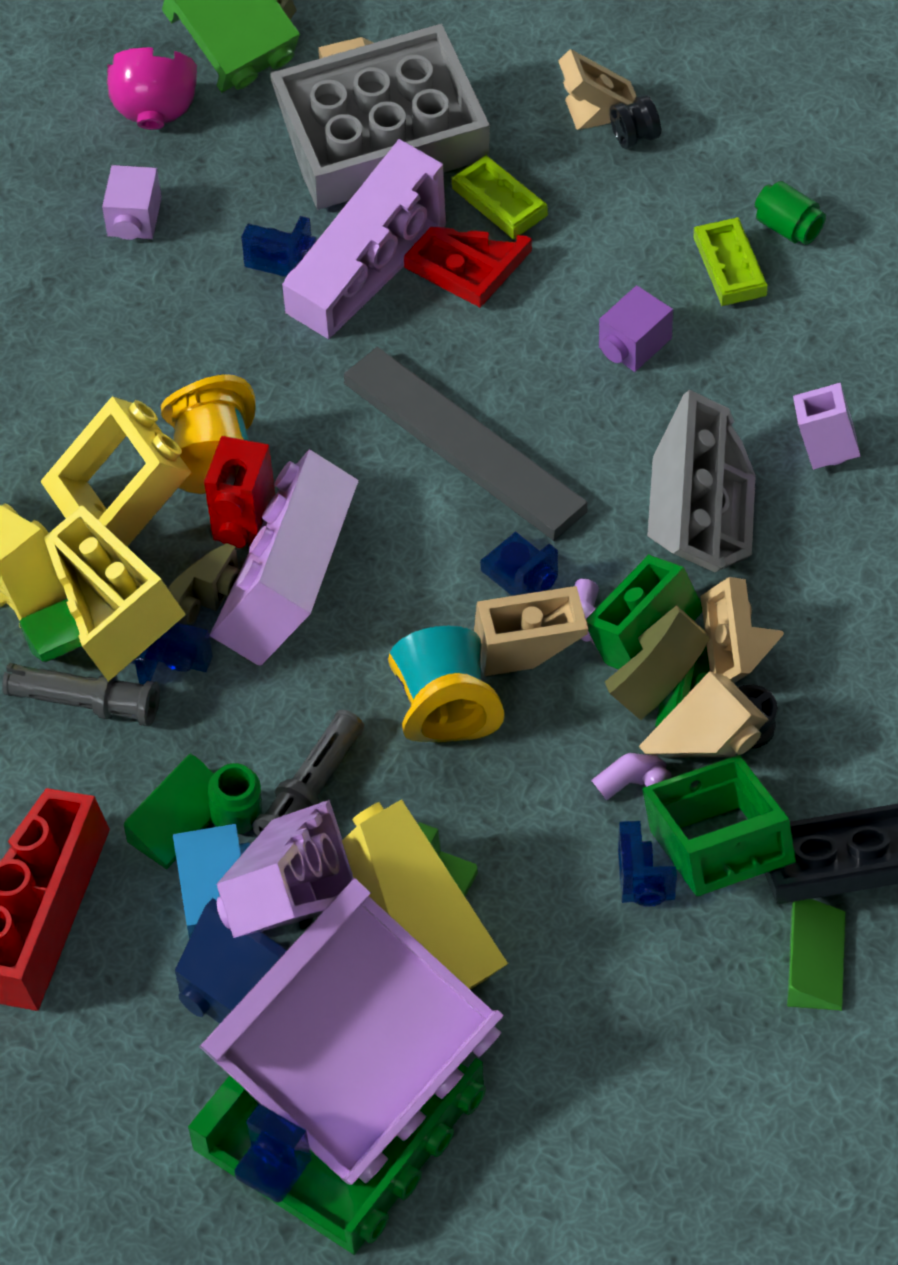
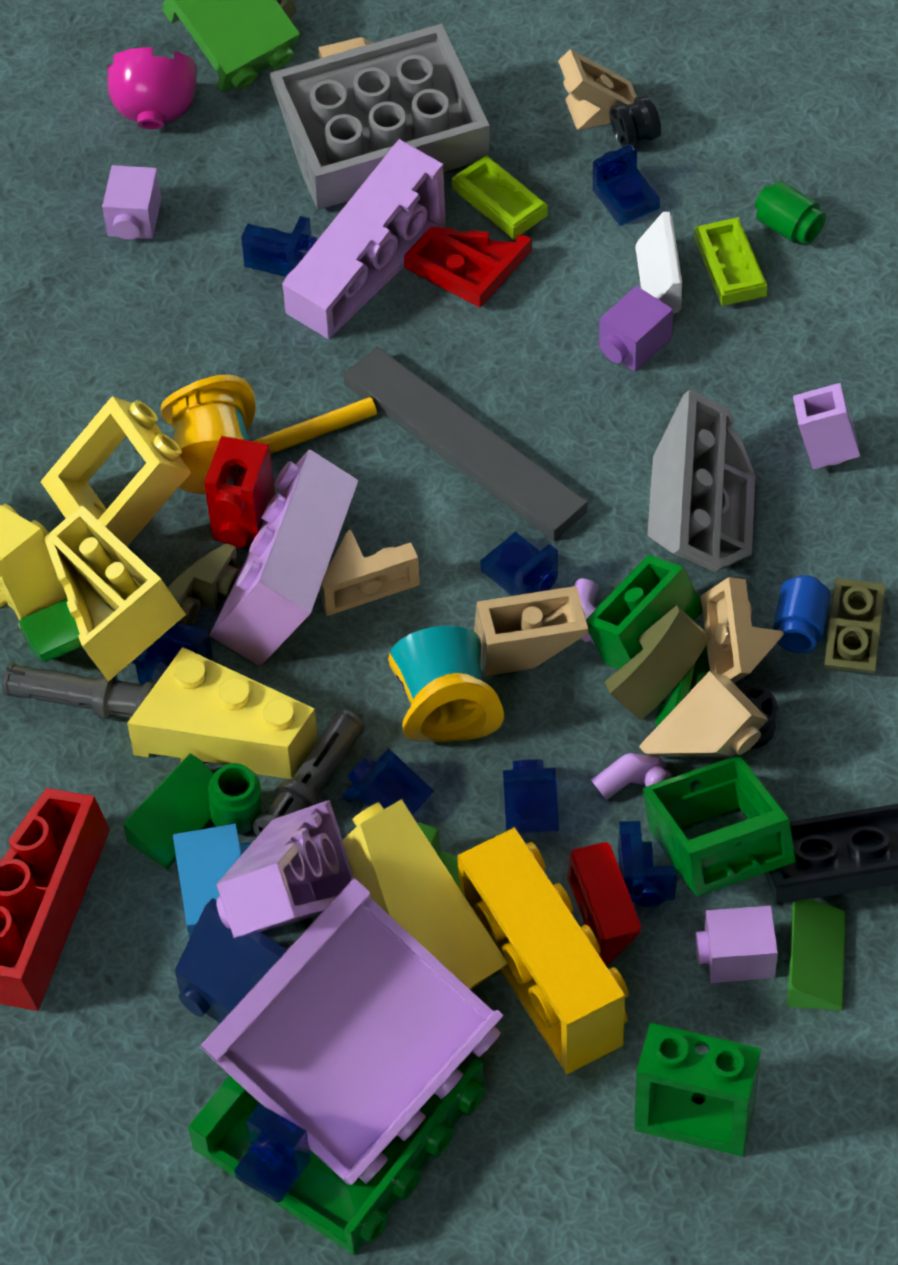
(222, 719): none -> light yellow wedge
(319, 425): none -> yellow bar
(359, 580): none -> tan slope
(387, 782): none -> clear blue bracket
(530, 797): none -> clear blue bracket
(549, 956): none -> yellow brick
(603, 898): none -> red slope
(623, 186): none -> clear blue bracket
(660, 262): none -> white slope
(676, 1075): none -> green window
(738, 944): none -> lavender brick
(802, 613): none -> blue brick
(854, 626): none -> olive slope

